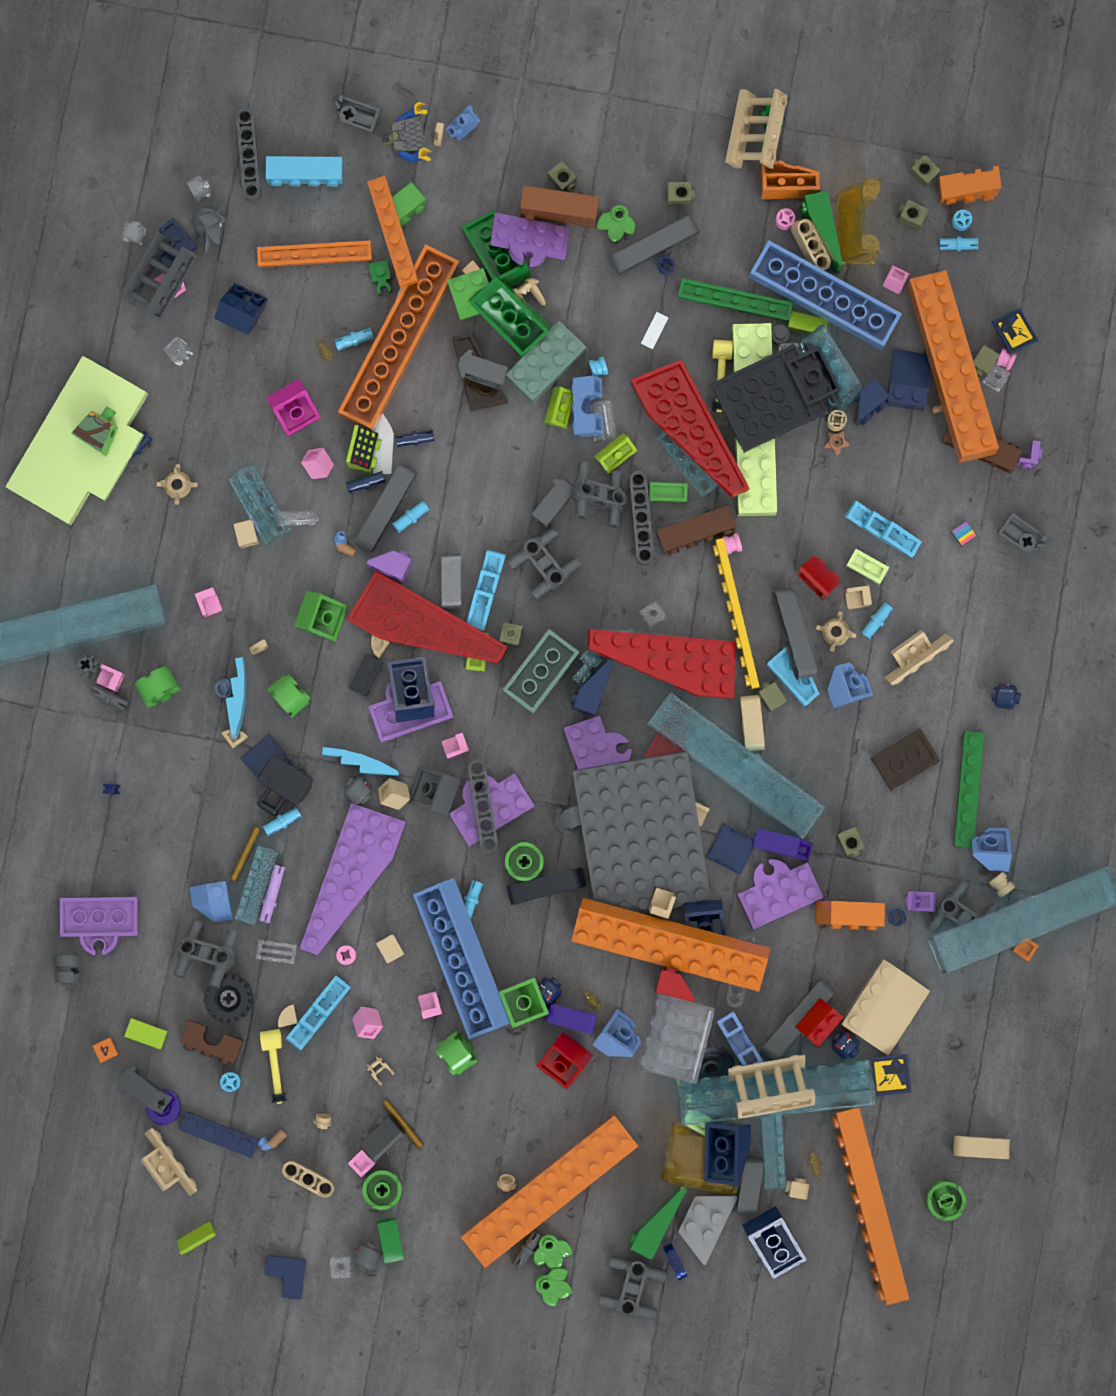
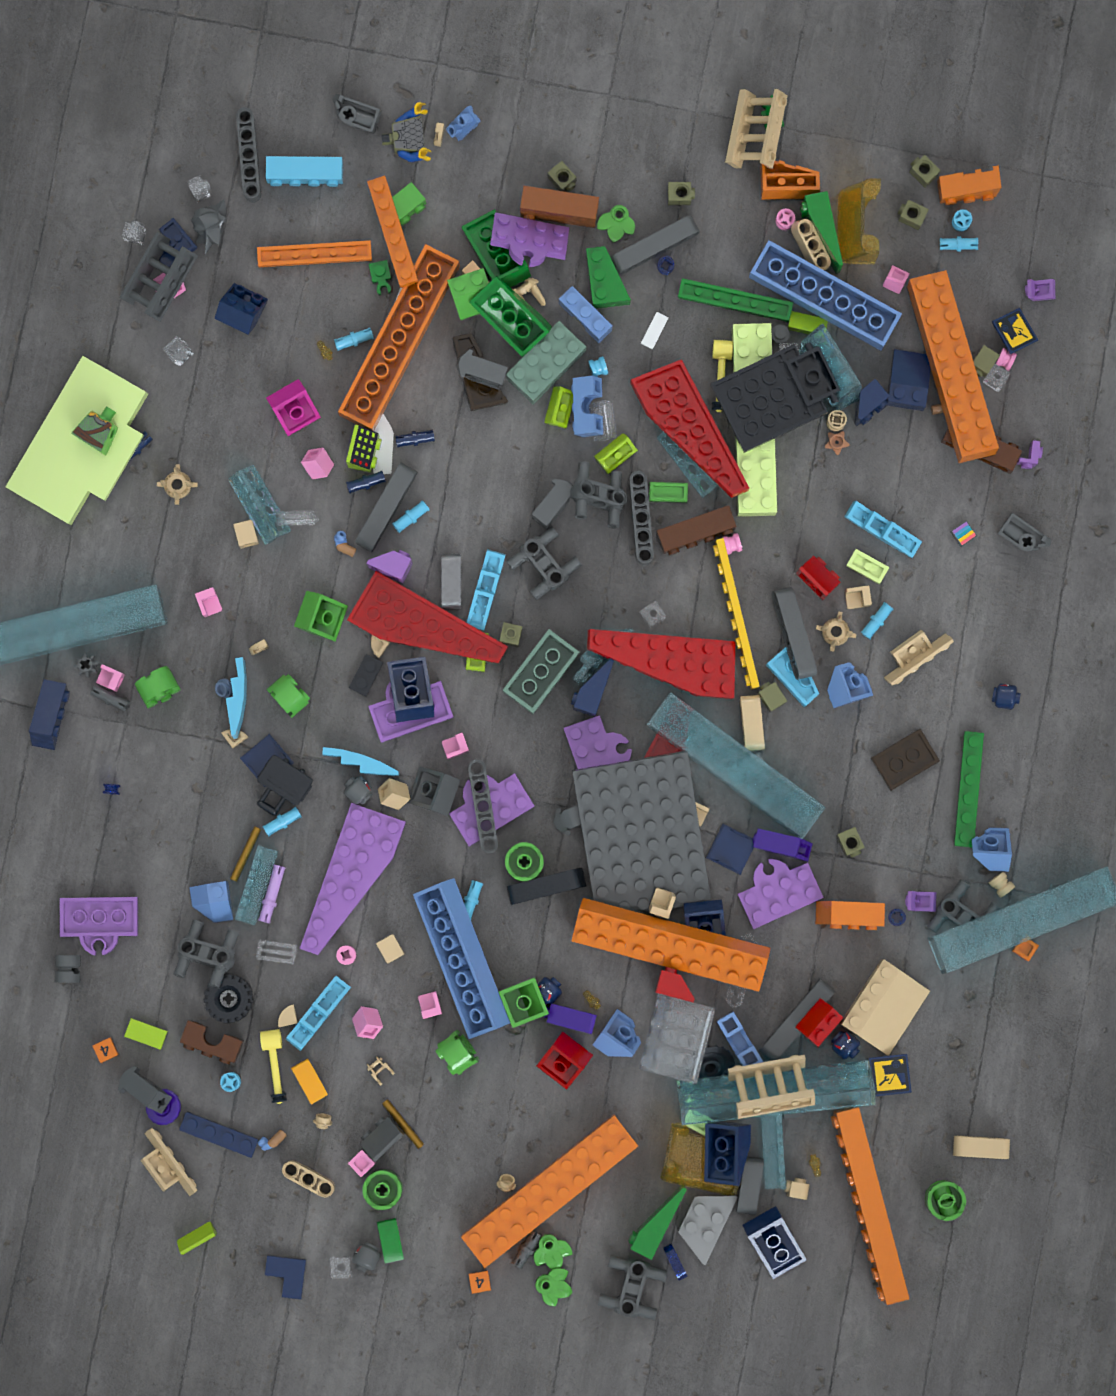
(48, 714): none -> dark blue wedge
(309, 1081): none -> light orange slope
(479, 1281): none -> orange tile
(581, 309): none -> medium blue arch
(604, 280): none -> green wedge
(1040, 289): none -> medium lavender bracket

